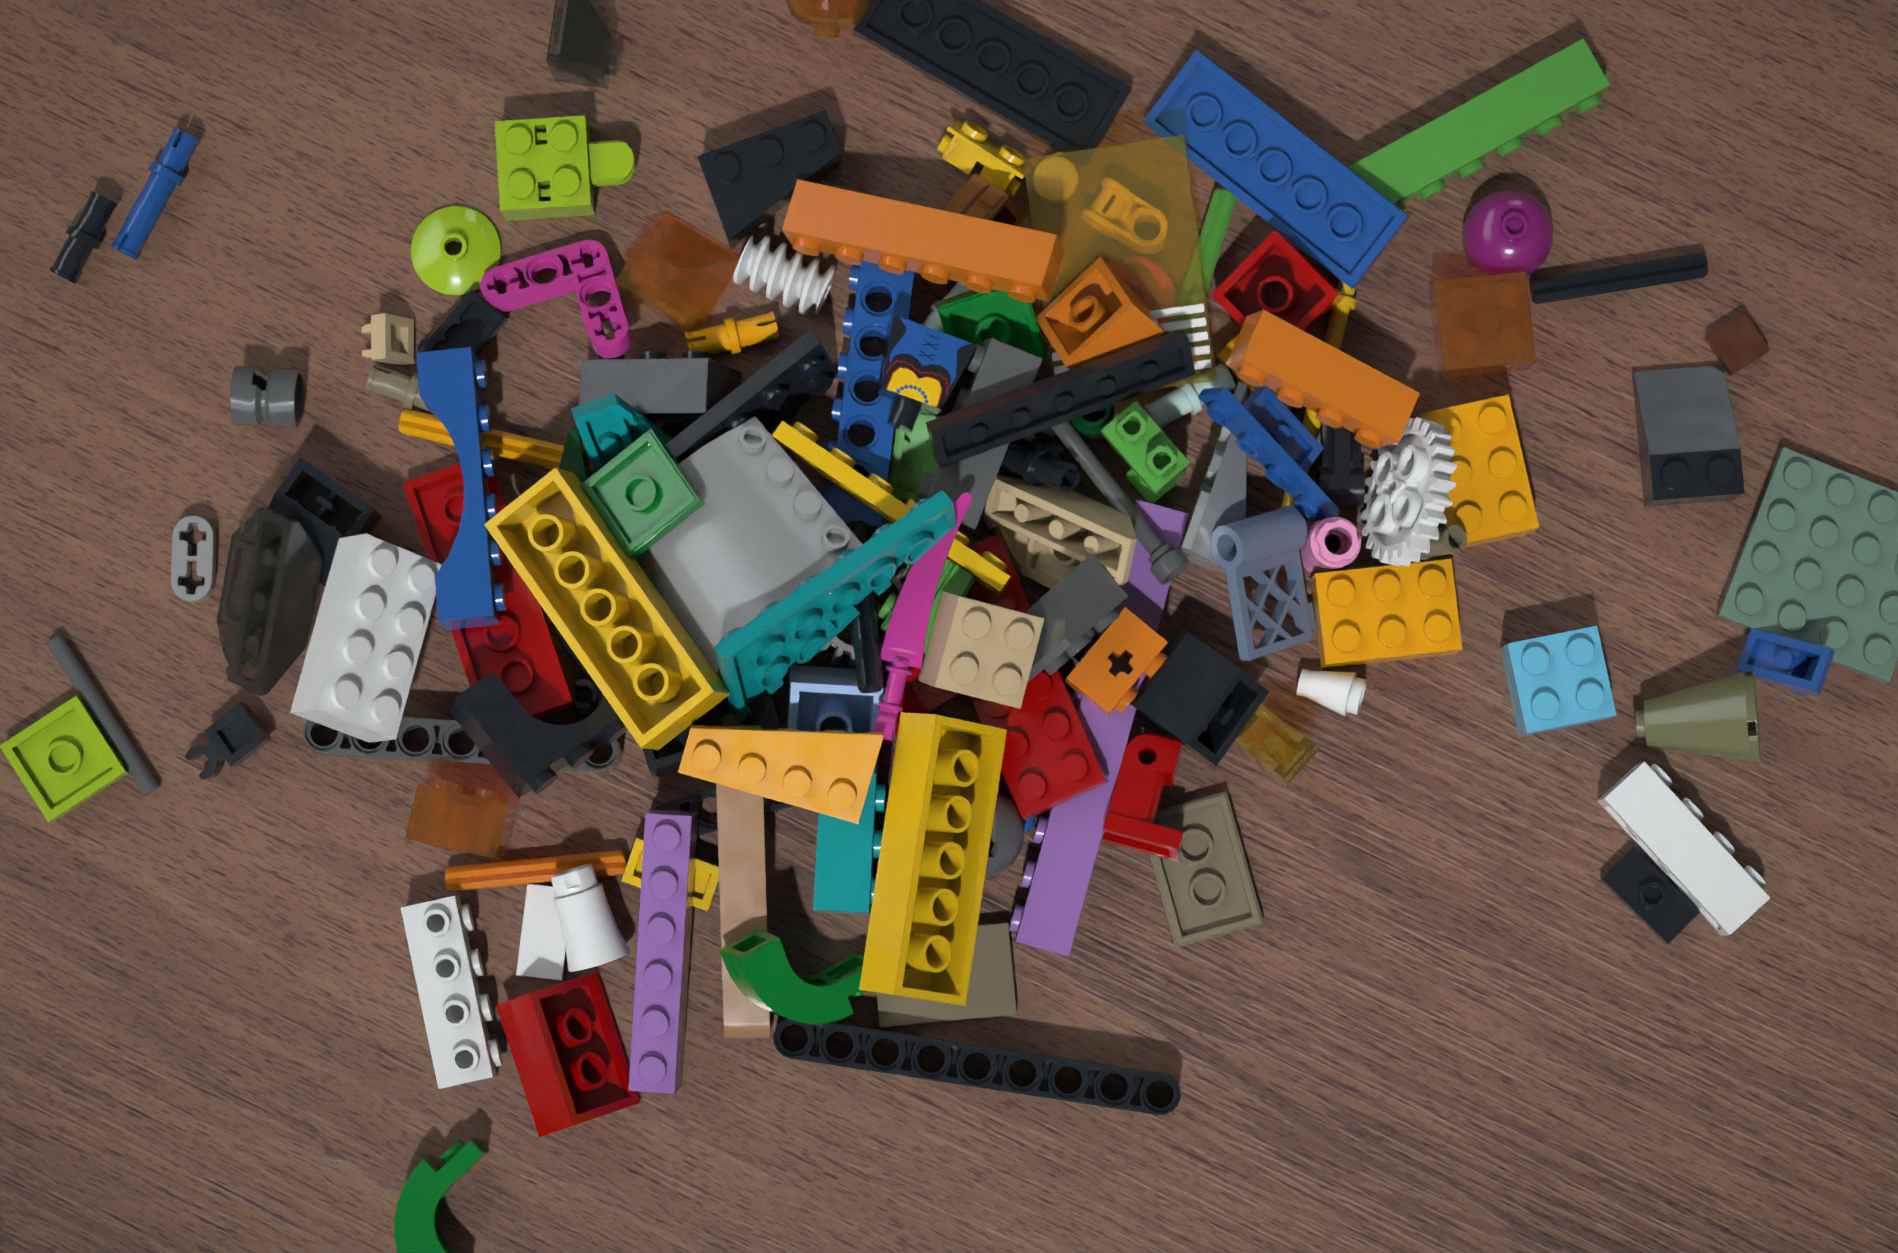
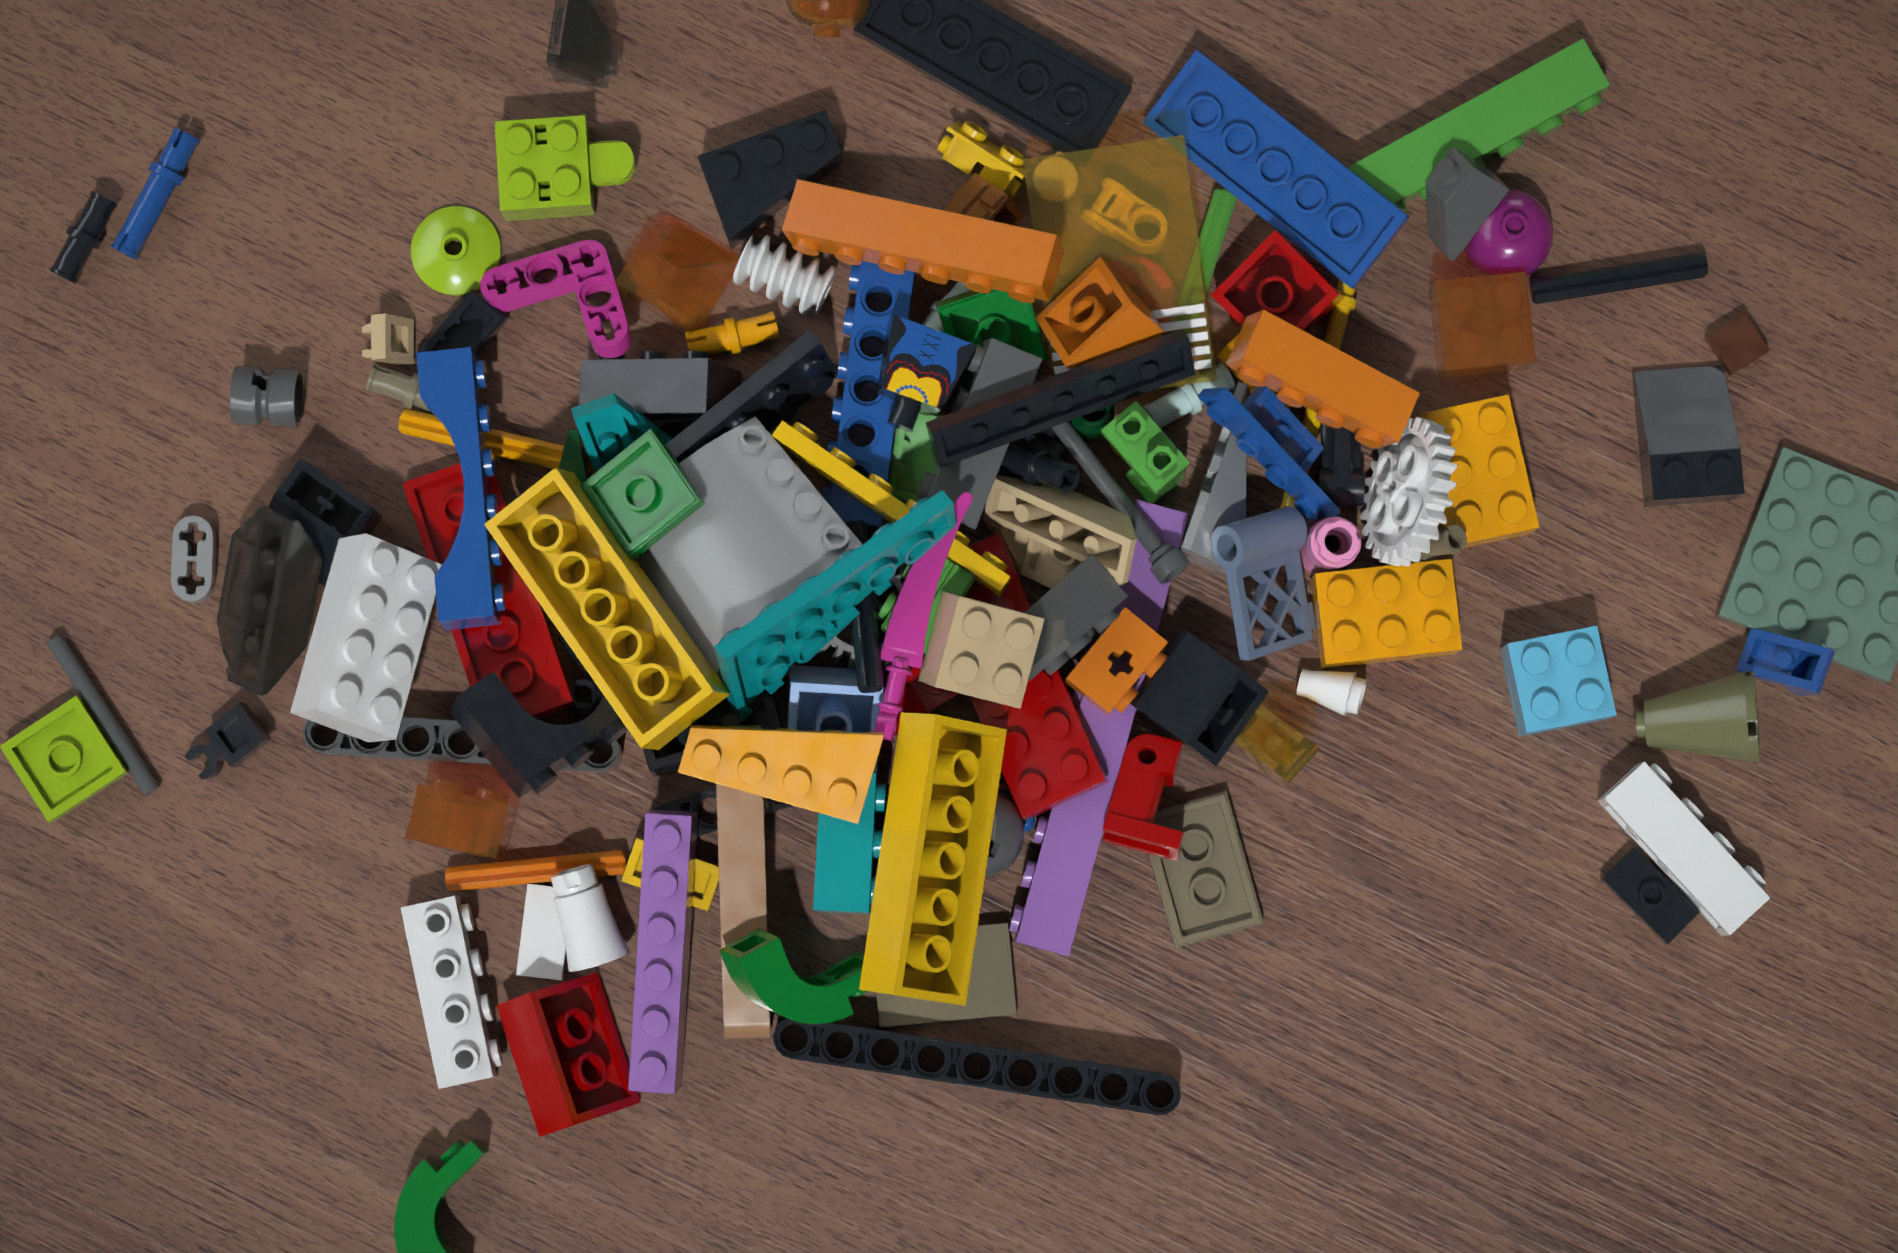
(1459, 200): none -> dark grey slope

